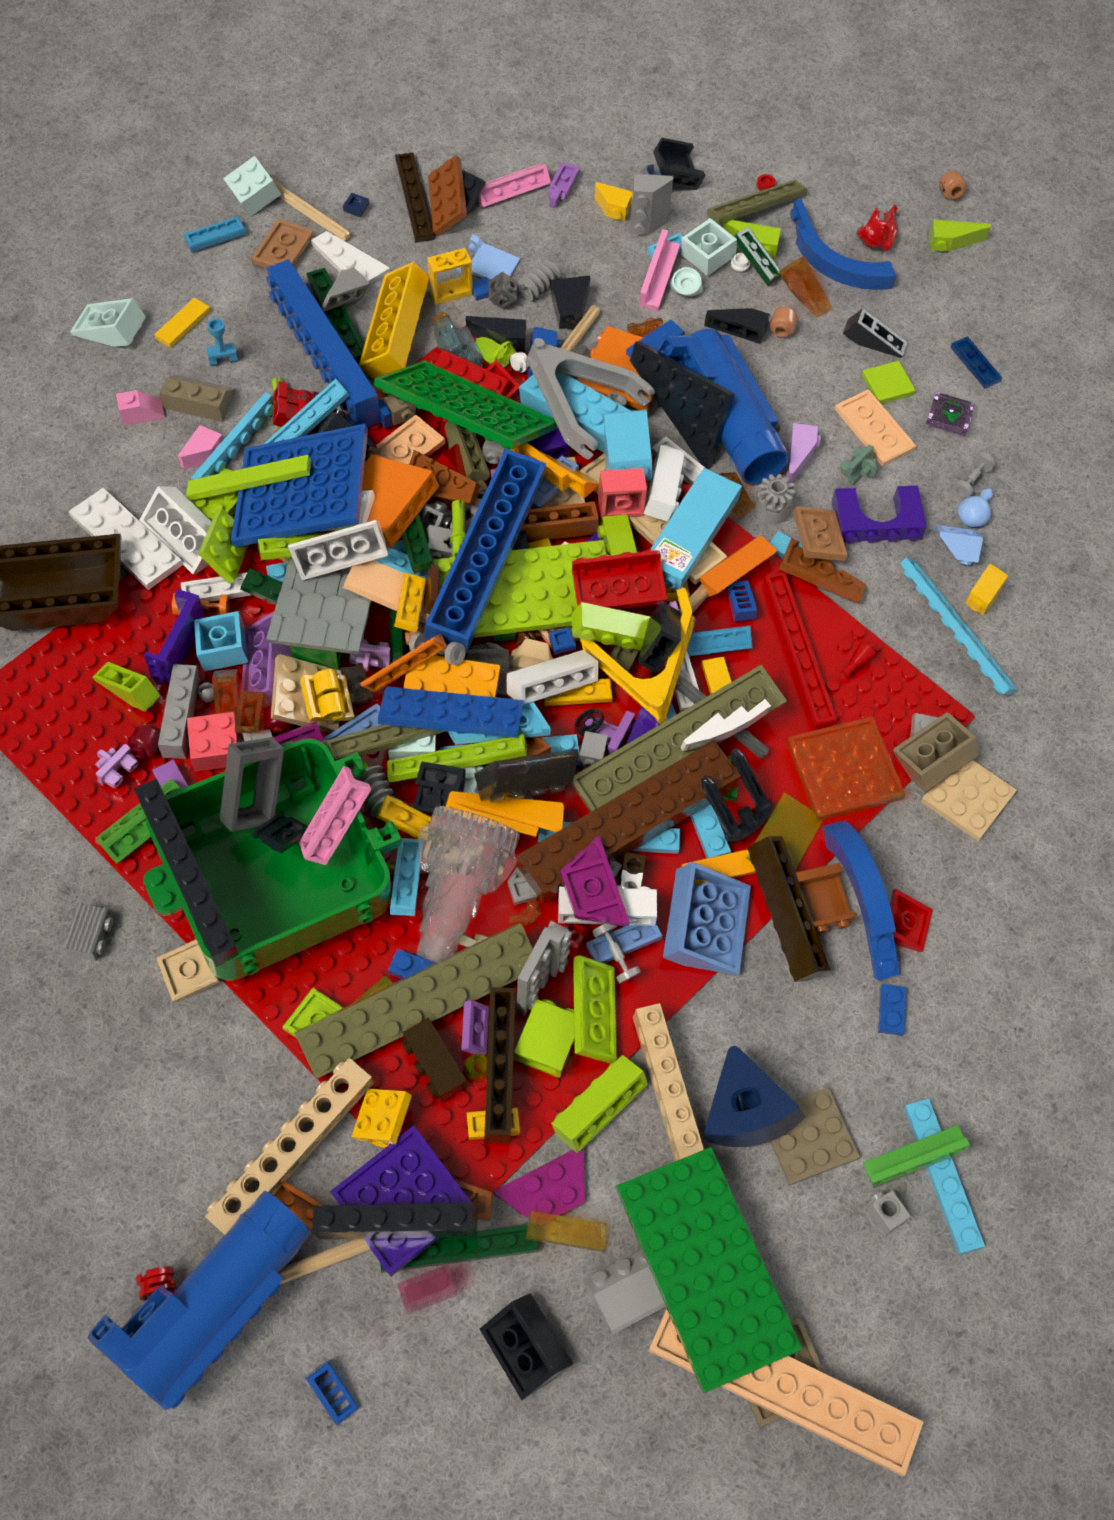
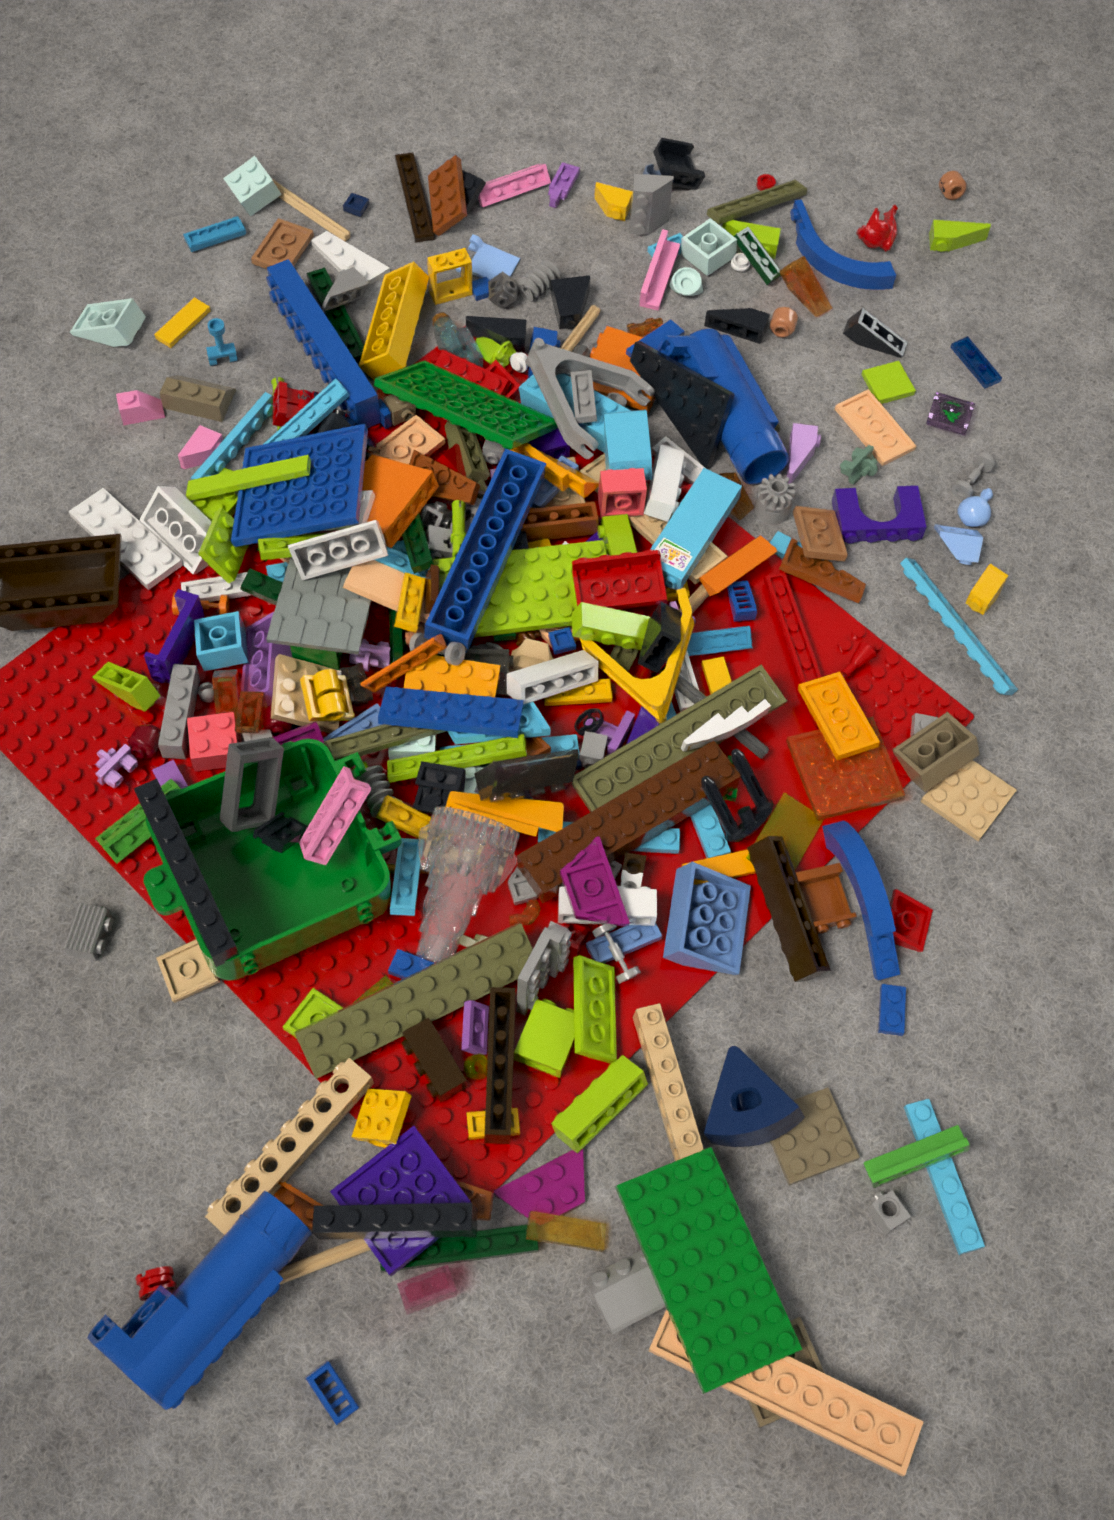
(526, 1346): black slope -> none
(583, 396): none -> light grey plate
(838, 716): none -> light orange plate

